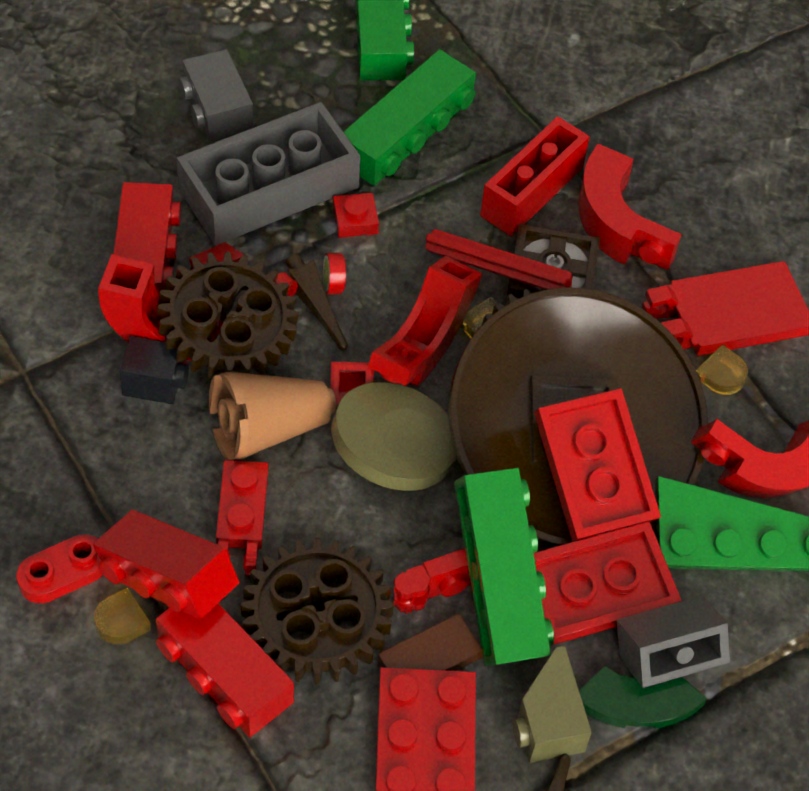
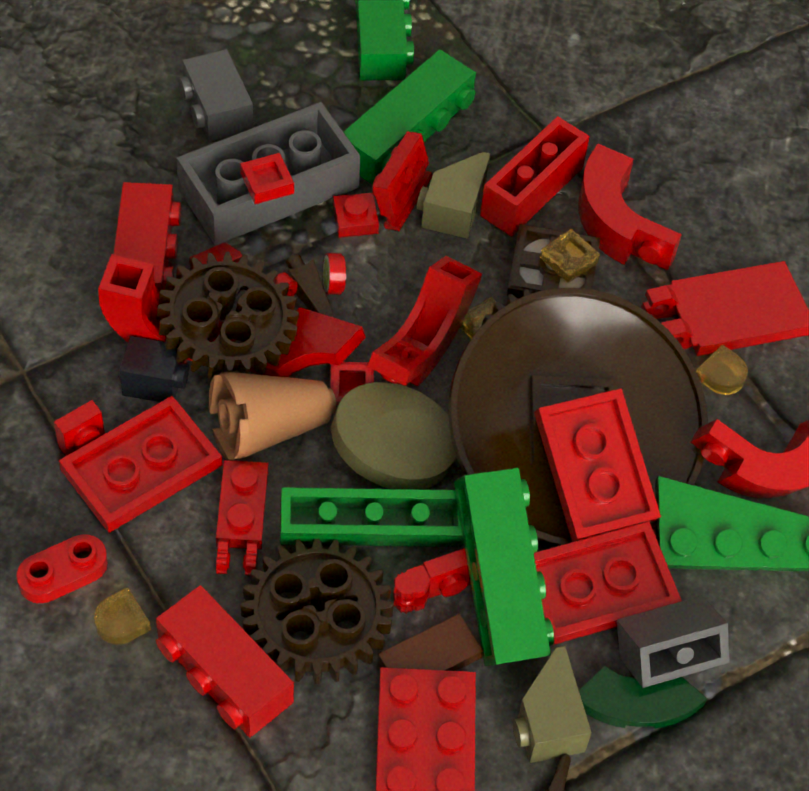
(79, 427): none -> red plate
(140, 463): none -> red plate
(166, 564): red brick -> none
(267, 178): none -> red plate
(317, 341): none -> red tile
(370, 517): none -> green brick
(401, 180): none -> red plate
(454, 196): none -> olive slope
(497, 261): red axle -> none
(569, 255): none -> clear yellow tile

